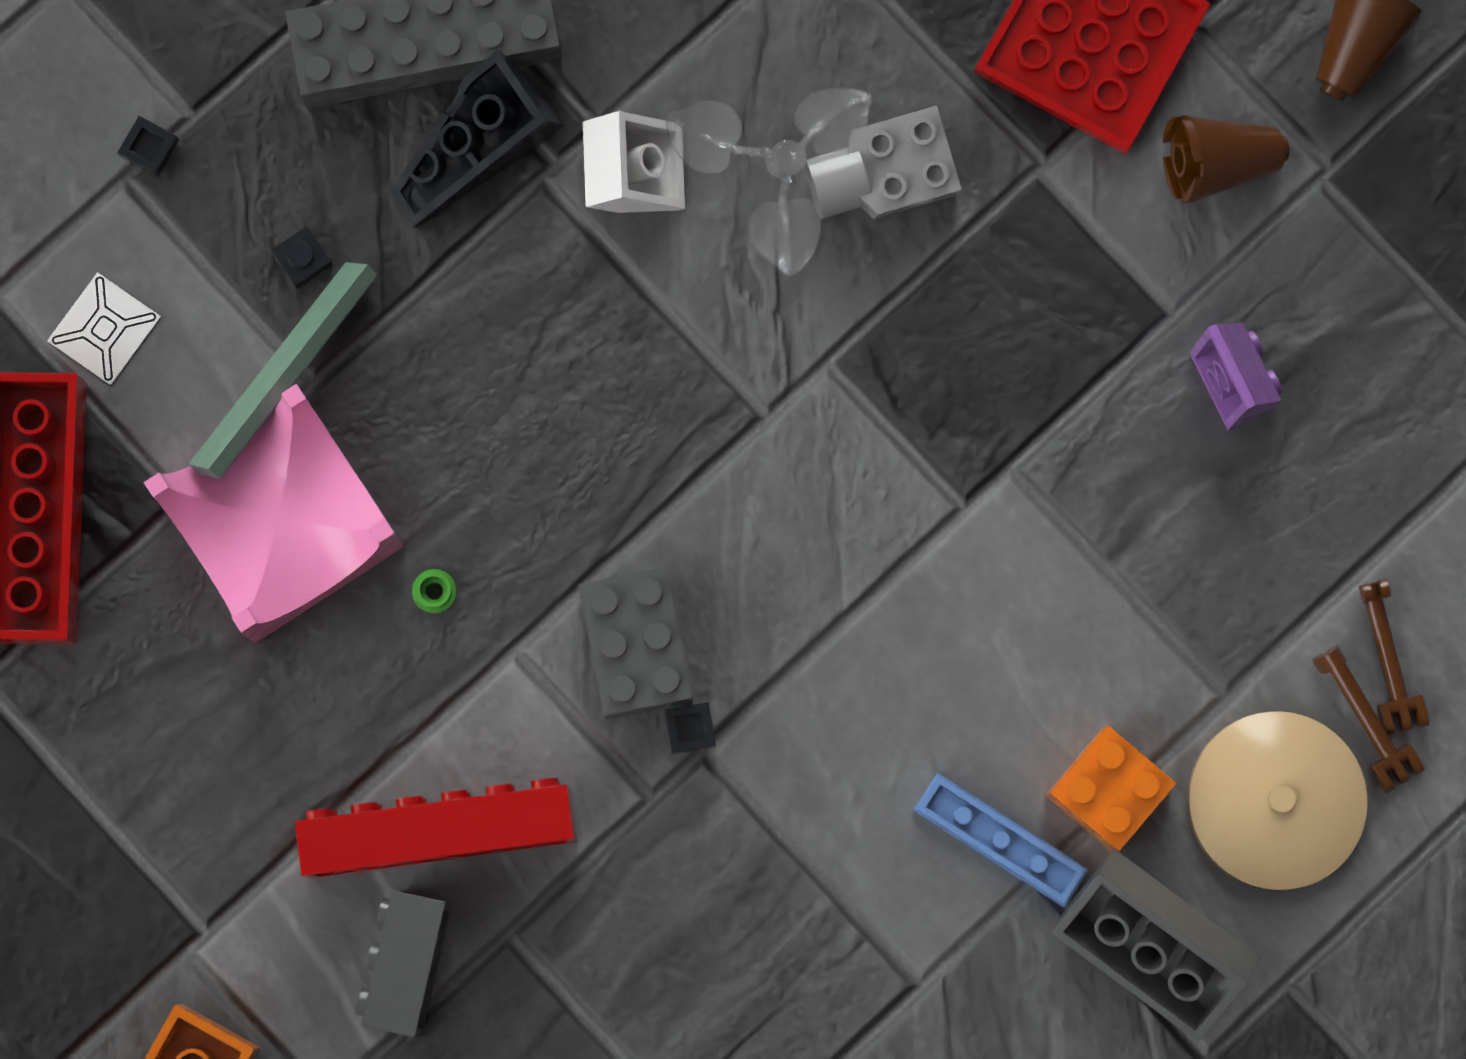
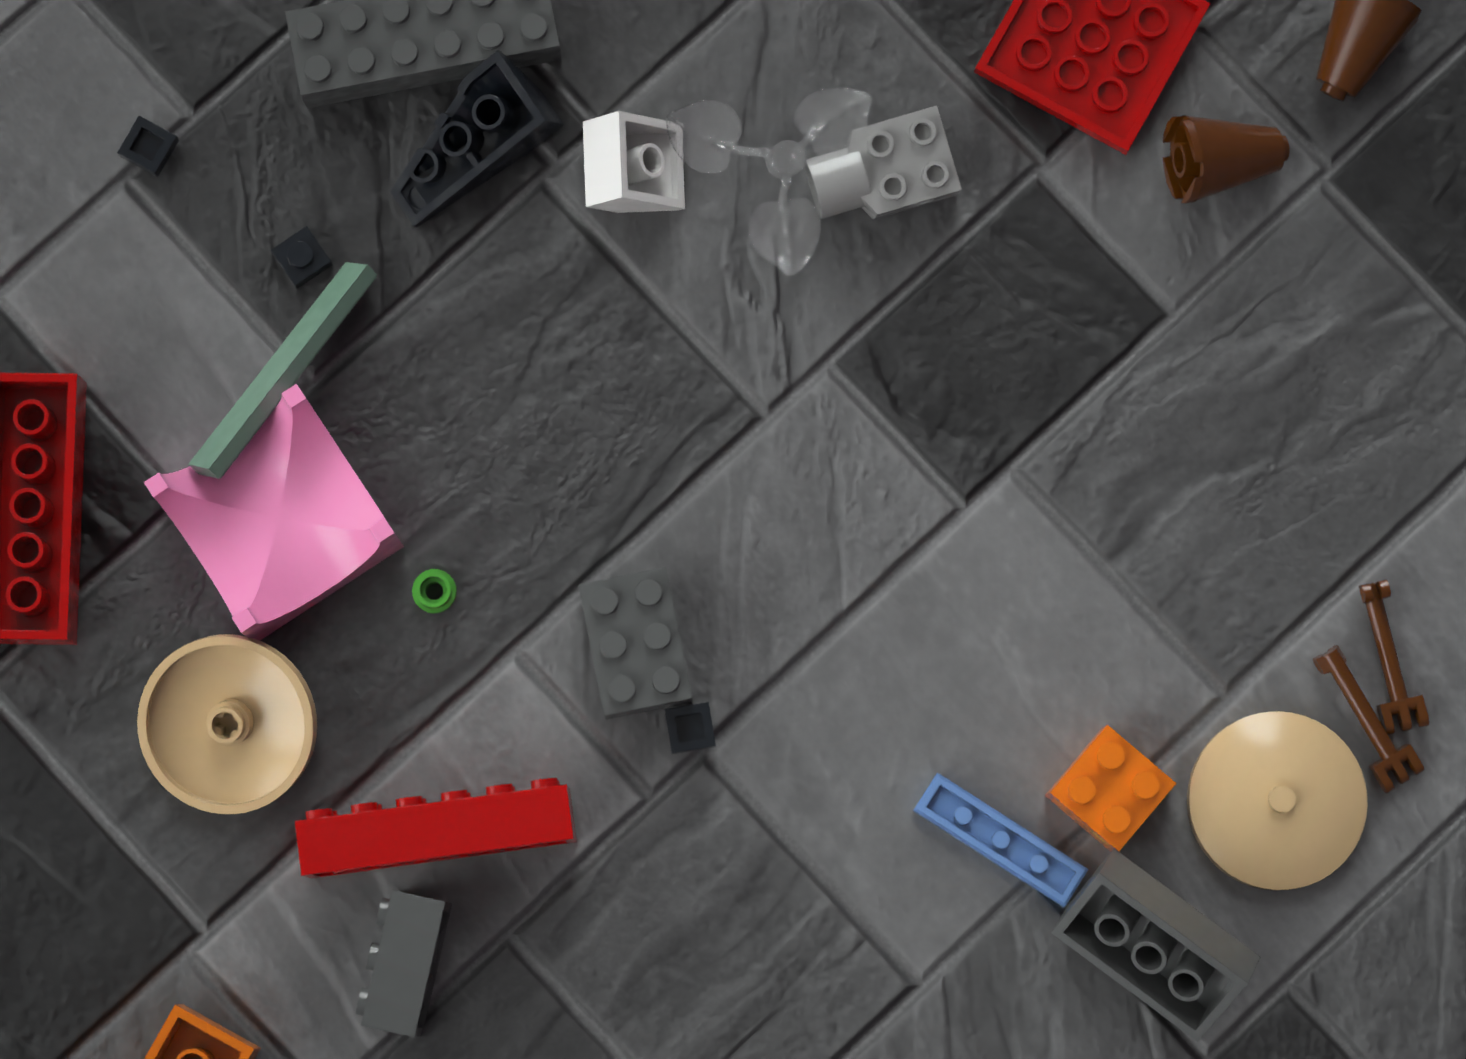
(104, 328): white sticker -> none
(227, 724): none -> tan dish
(1235, 373): medium lavender slope -> none

